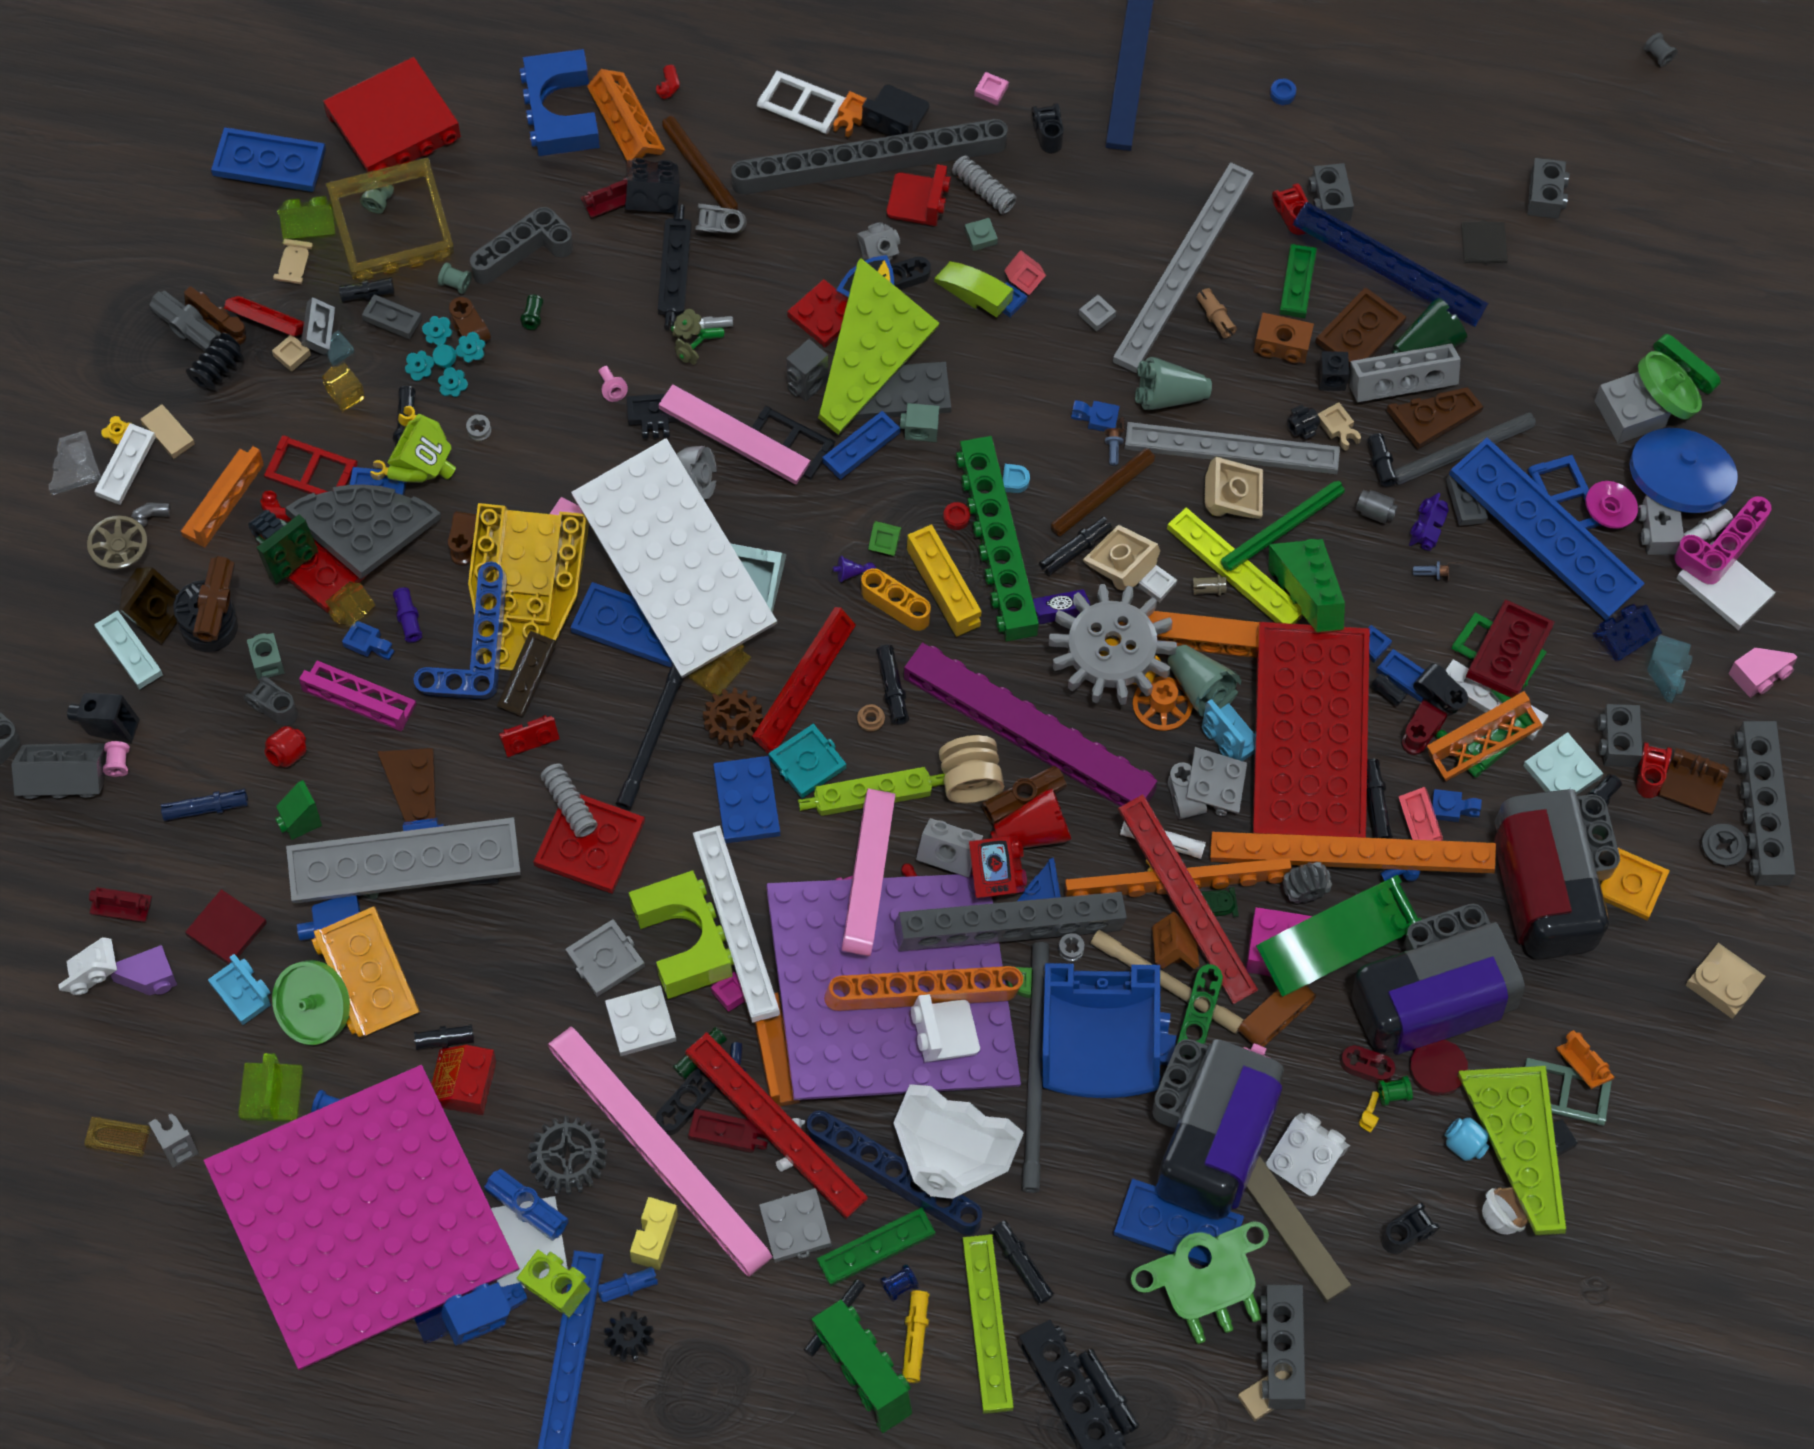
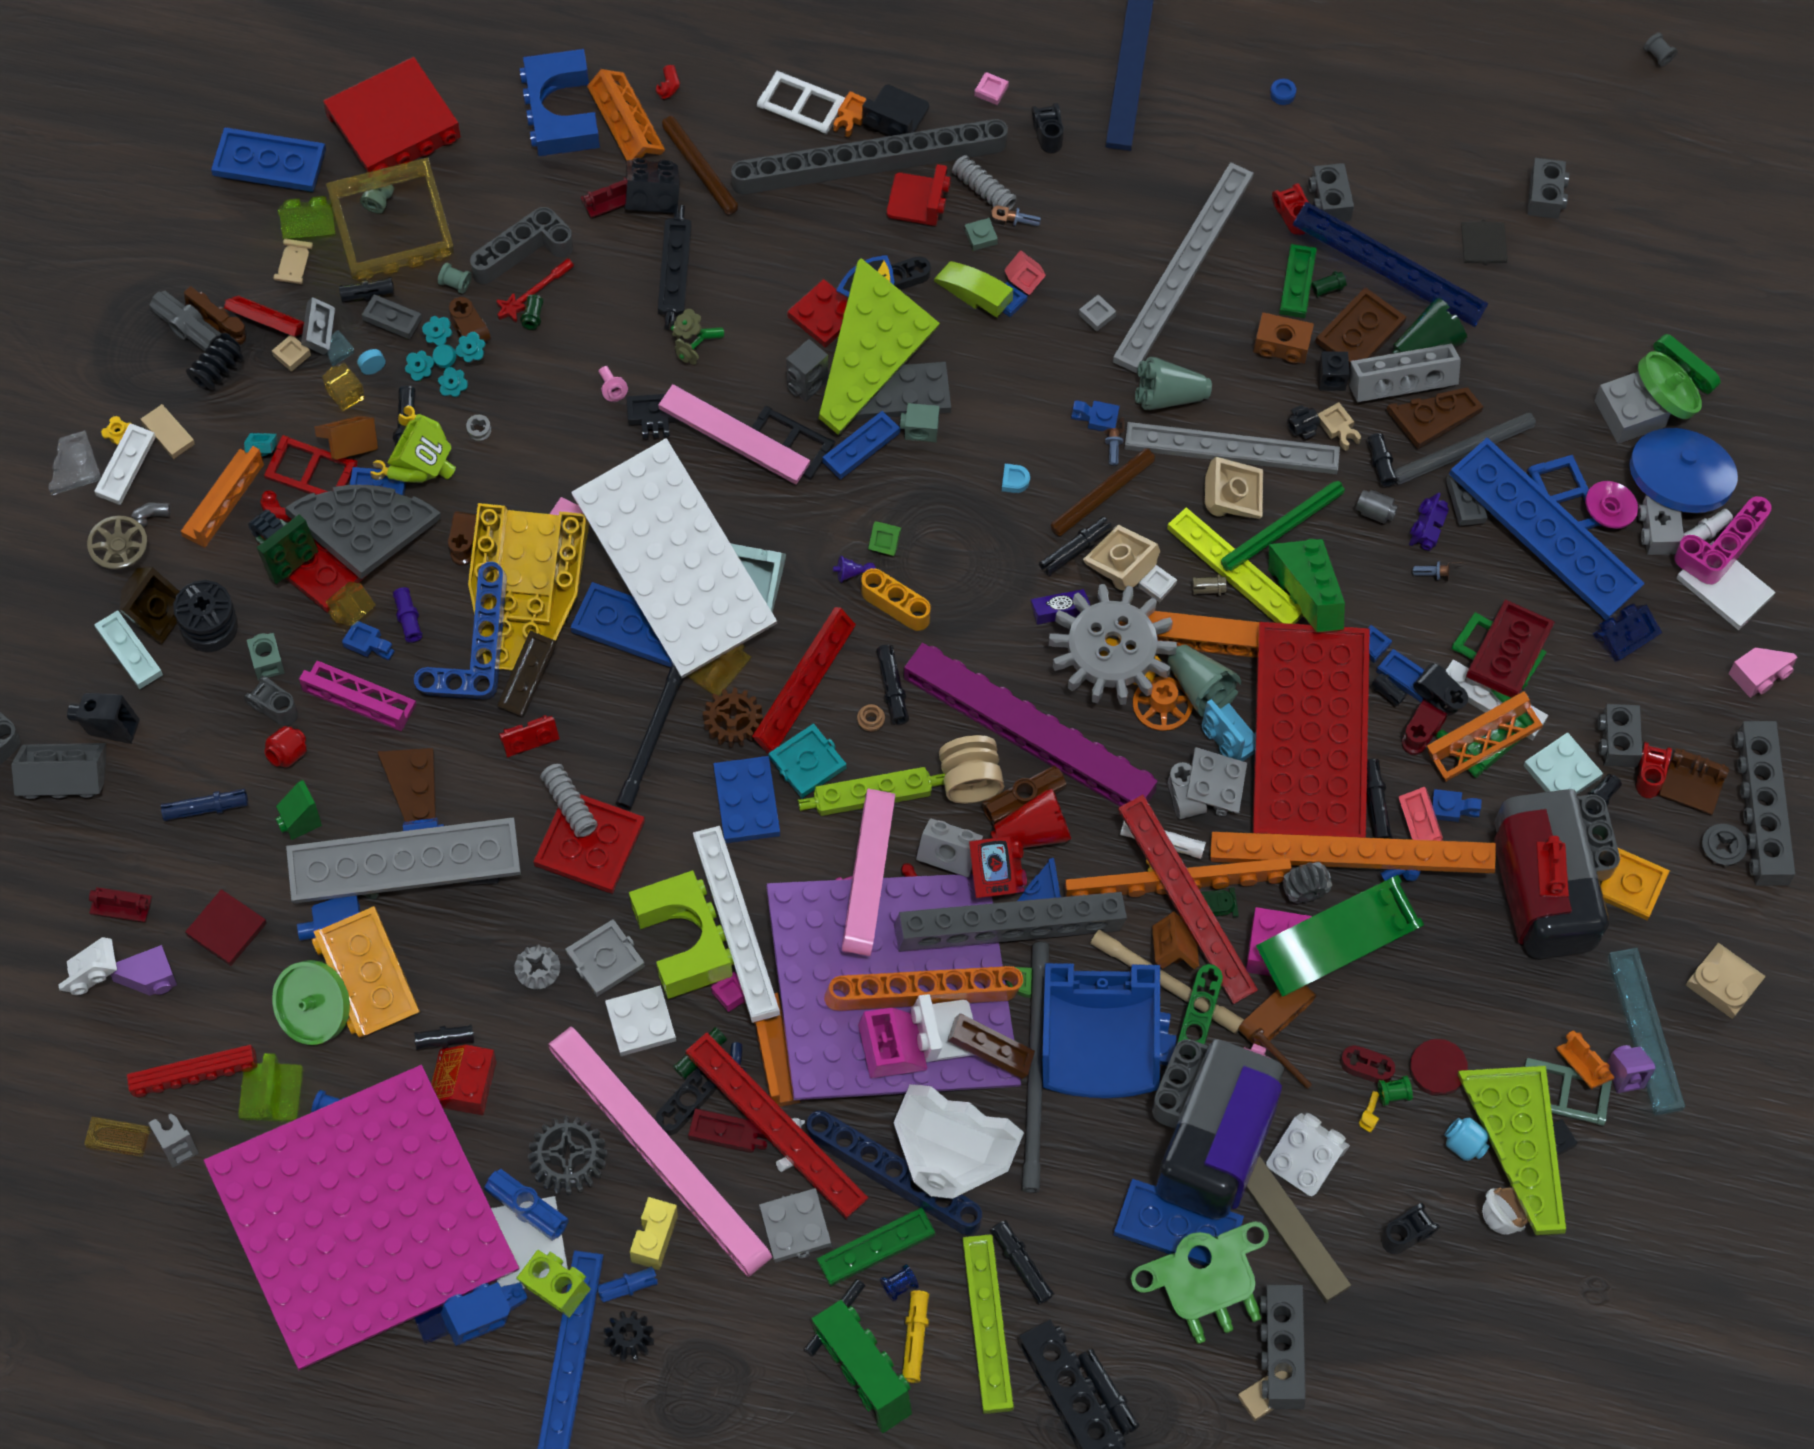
(116, 758): bright pink bush -> none
(192, 1071): none -> red piece
(214, 599): reddish brown piece -> none
(240, 990): medium azure bracket -> none
(262, 441): none -> teal plate
(349, 436): none -> dark orange panel
(371, 361): none -> medium azure tile
(514, 306): none -> red piece
(540, 978): none -> light grey gear
(699, 464): light grey cylinder -> none
(717, 322): light grey piece -> none
(718, 219): light grey piece -> none
(878, 241): light grey brick -> none
(890, 1043): none -> dark pink slope
(944, 580): yellow brick -> none
(956, 516): red tile -> none
(982, 453): green brick -> none
(991, 1046): none -> reddish brown plate
(1015, 216): none -> piece
(1071, 938): light grey bush -> none
(1216, 313): medium nougat pin -> none
(1258, 1035): none -> reddish brown piece
(1329, 284): none -> dark green pin
(1438, 984): piece -> none
(1552, 867): none -> red hinge
(1630, 1068): none -> medium lavender slope
(1646, 1029): none -> clear light blue plate
(1667, 665): clear light blue slope -> none

